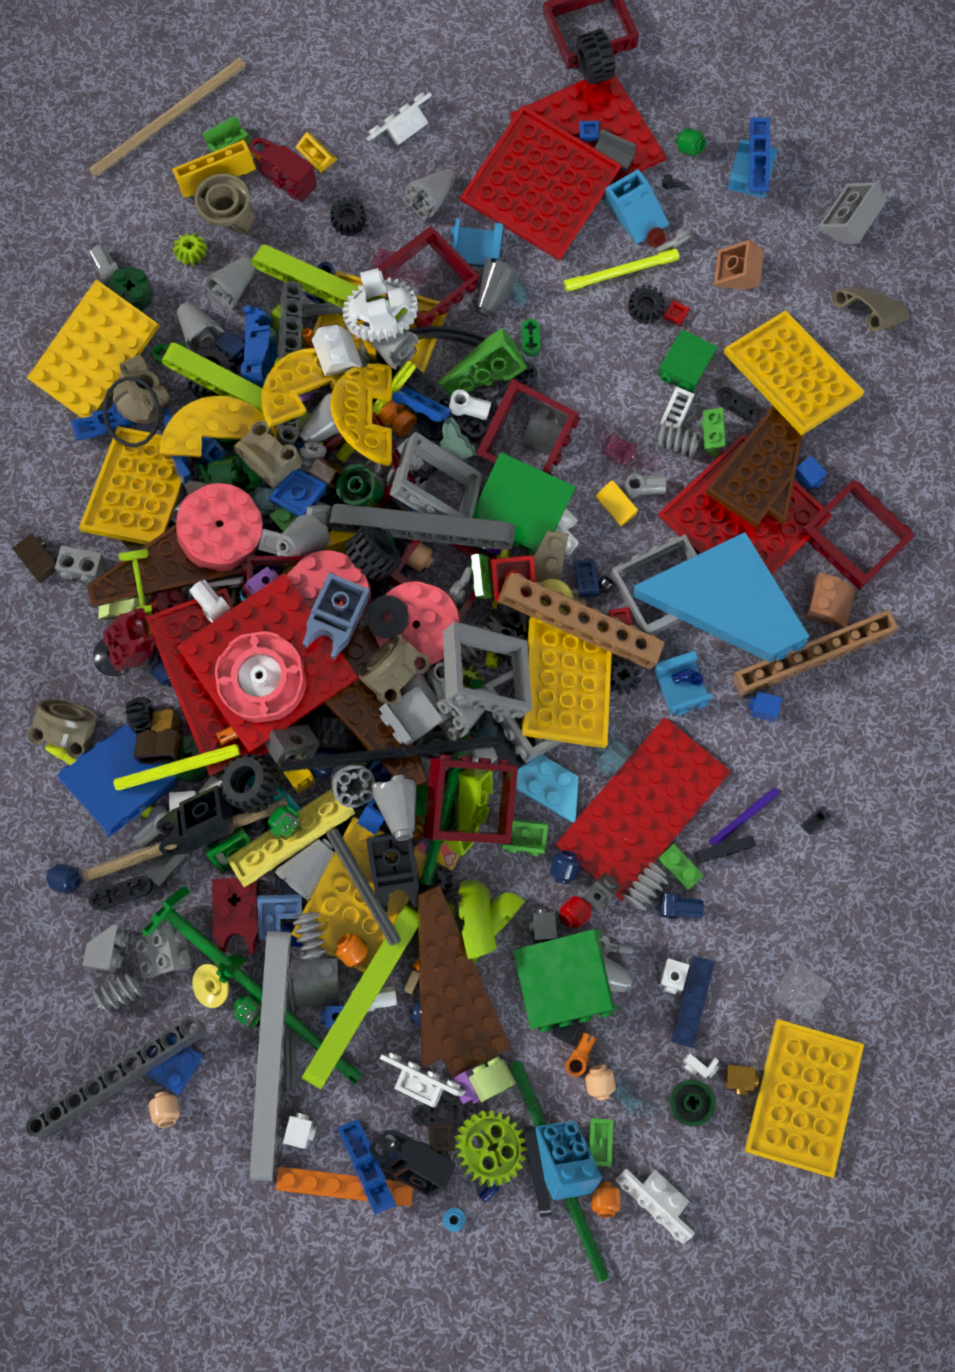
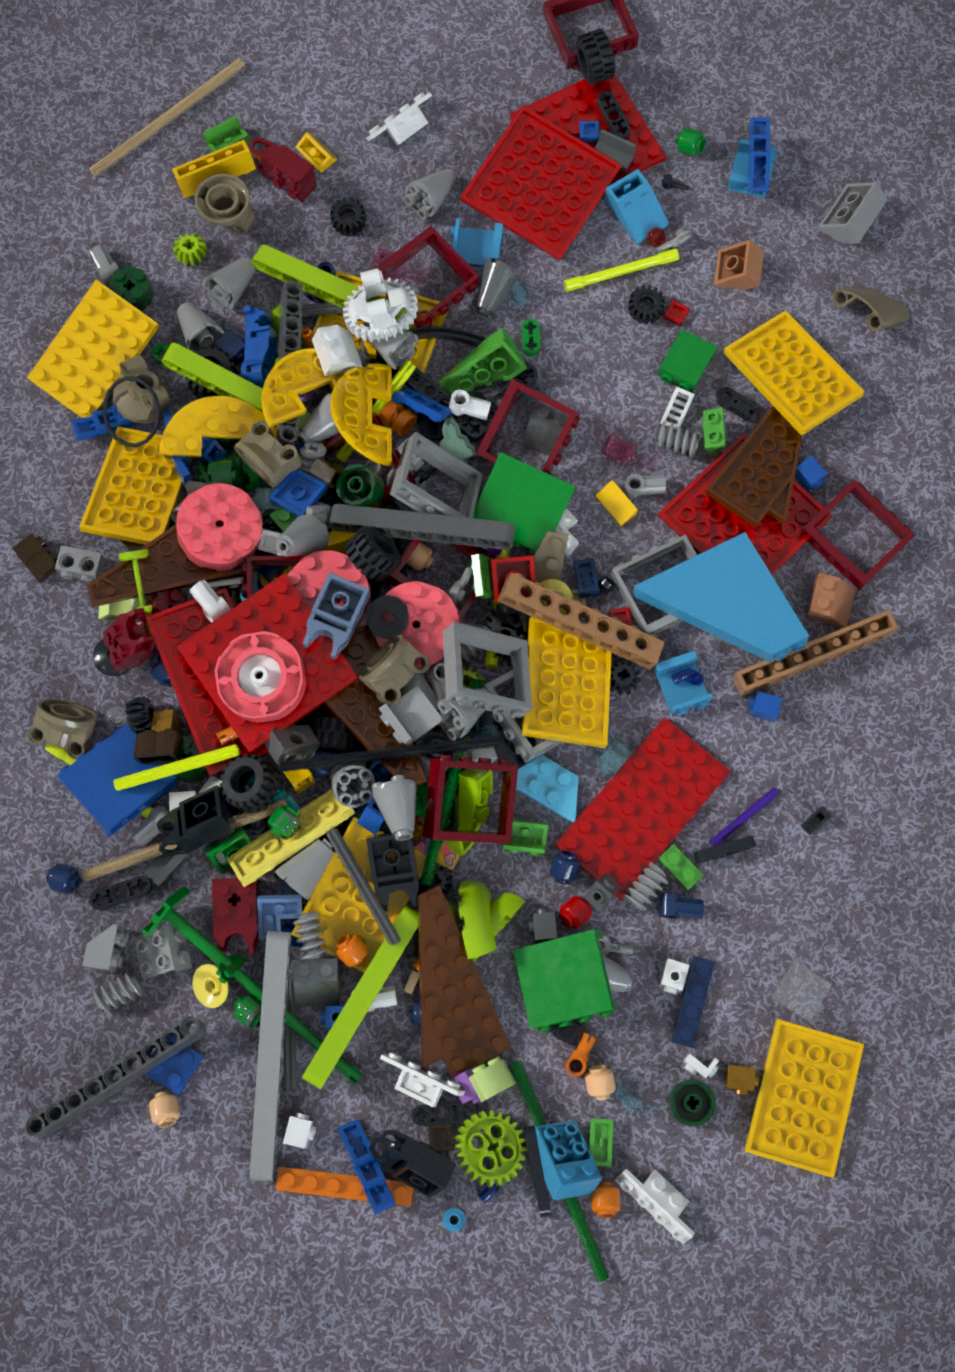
(261, 580): medium lavender brick -> none
(614, 107): none -> black beam

